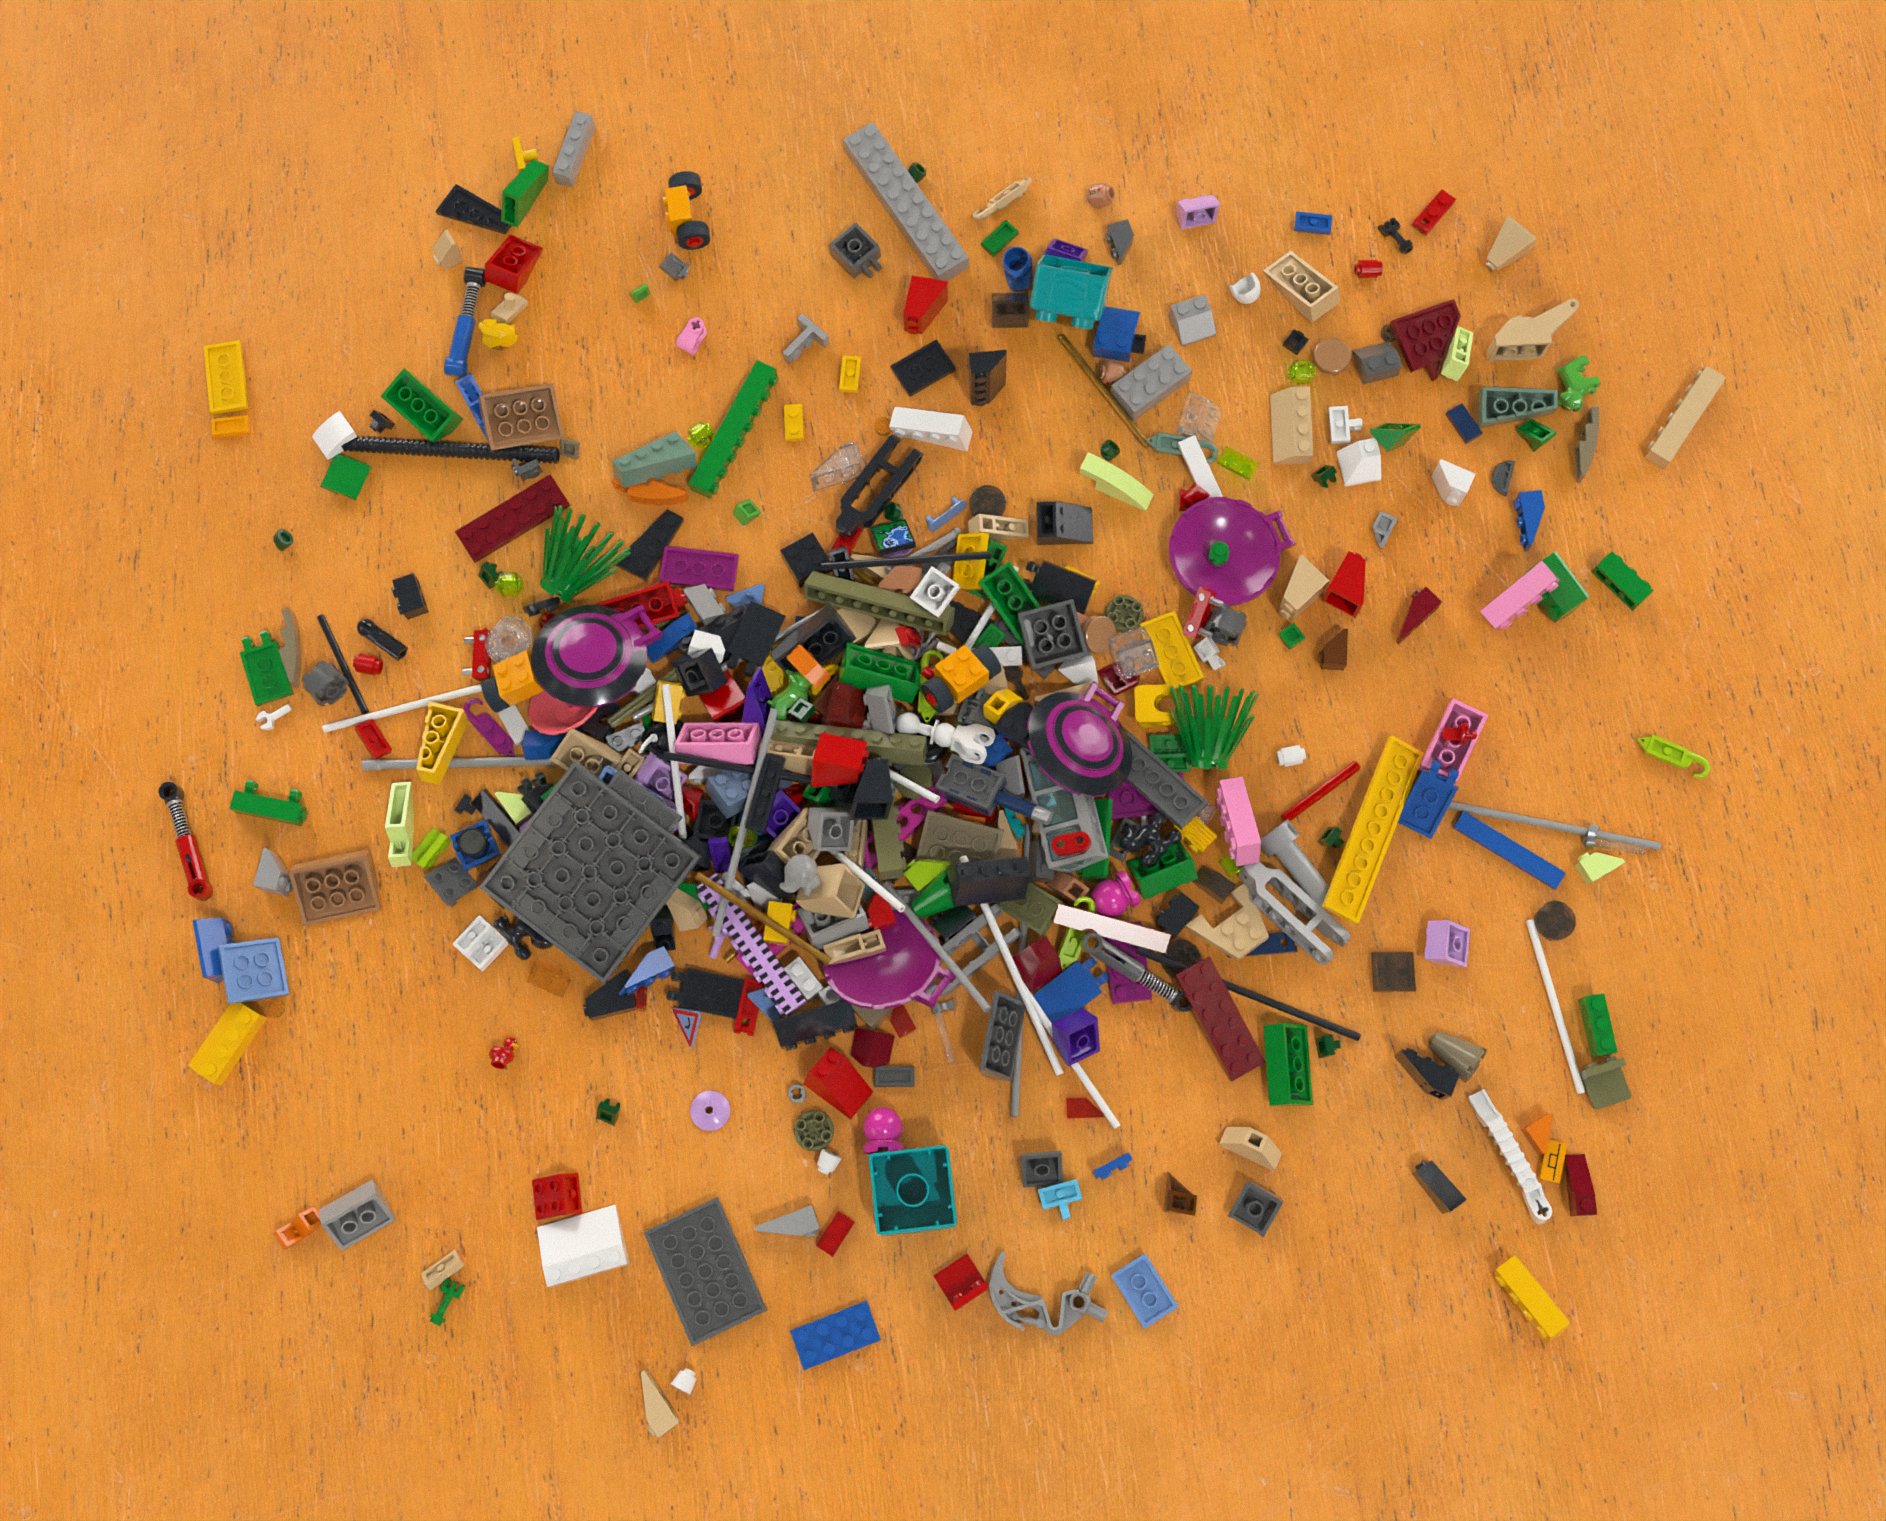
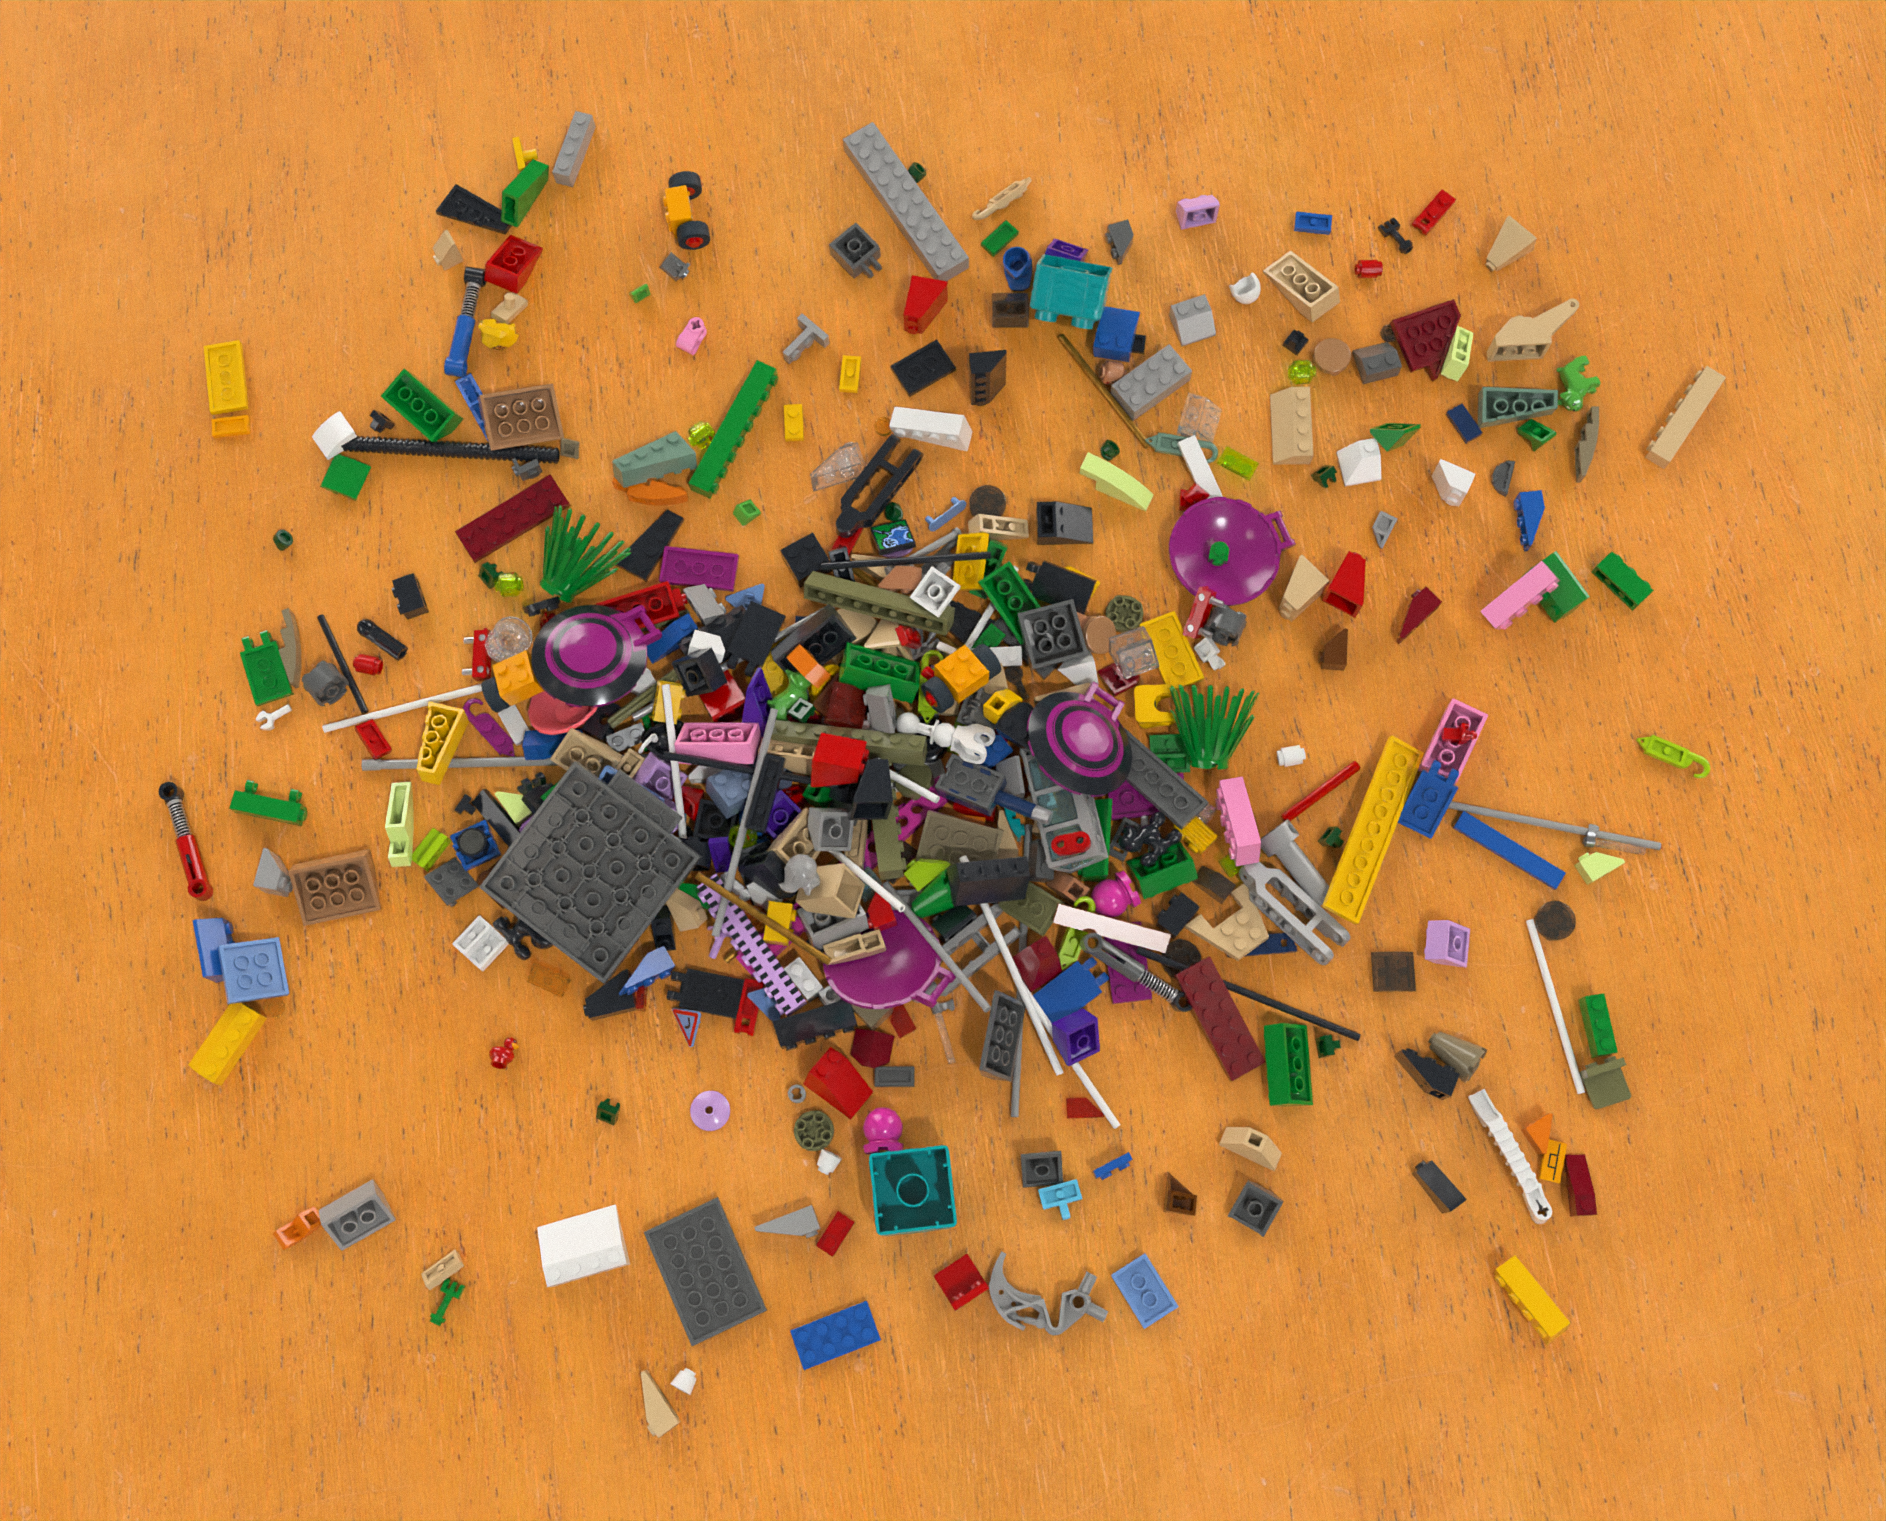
(557, 1195): red bracket -> none
(1101, 195): nougat head -> none
(1291, 636): green plate -> none
(1341, 424): white plate -> none

